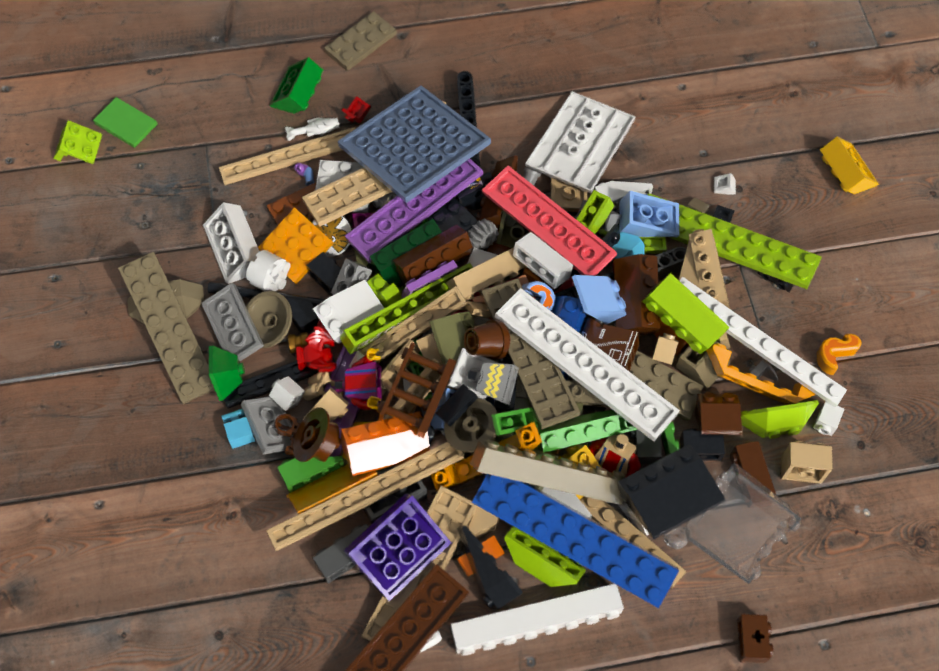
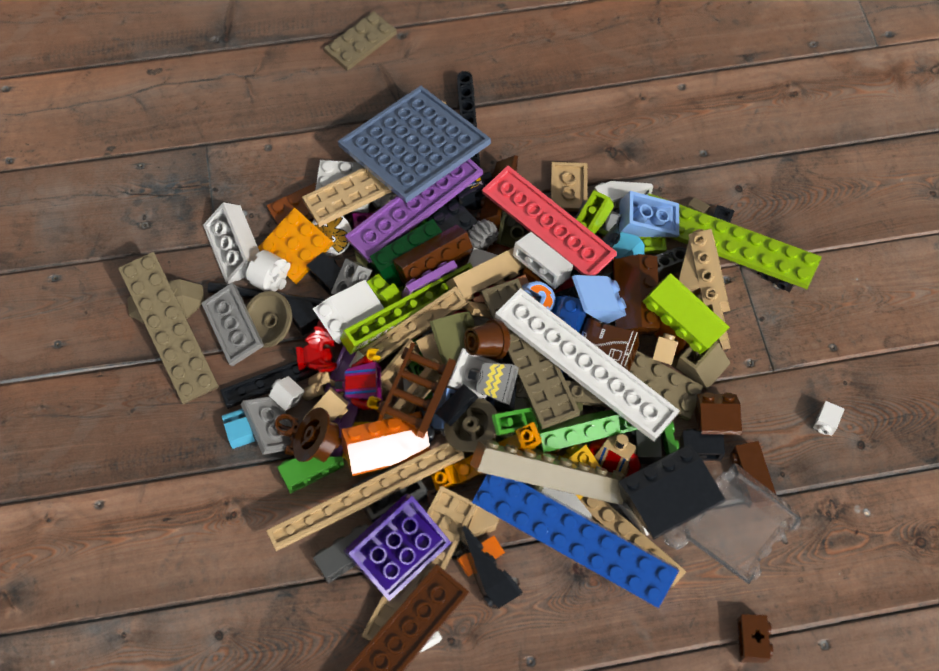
(78, 142): lime bracket -> none
(125, 122): bright green tile -> none
(224, 371): green slope -> none
(282, 157): tan plate -> none
(297, 86): green slope -> none
(297, 341): pearl gold wheel -> none
(306, 172): arm -> none
(314, 127): white animal -> none
(327, 488): light orange container -> none
(357, 110): red bracket -> none
(531, 175): light grey piece -> none
(536, 619): white brick -> none
(541, 560): lime wedge -> none
(580, 142): white piece -> none
(720, 357): light orange slope -> none
(725, 184): white slope -> none
(764, 369): flat silver plate -> none
(772, 350): white plate -> none
(778, 420): lime wedge -> none
(806, 462): tan brick -> none
(835, 347): light orange animal -> none
(848, 166): yellow slope -> none

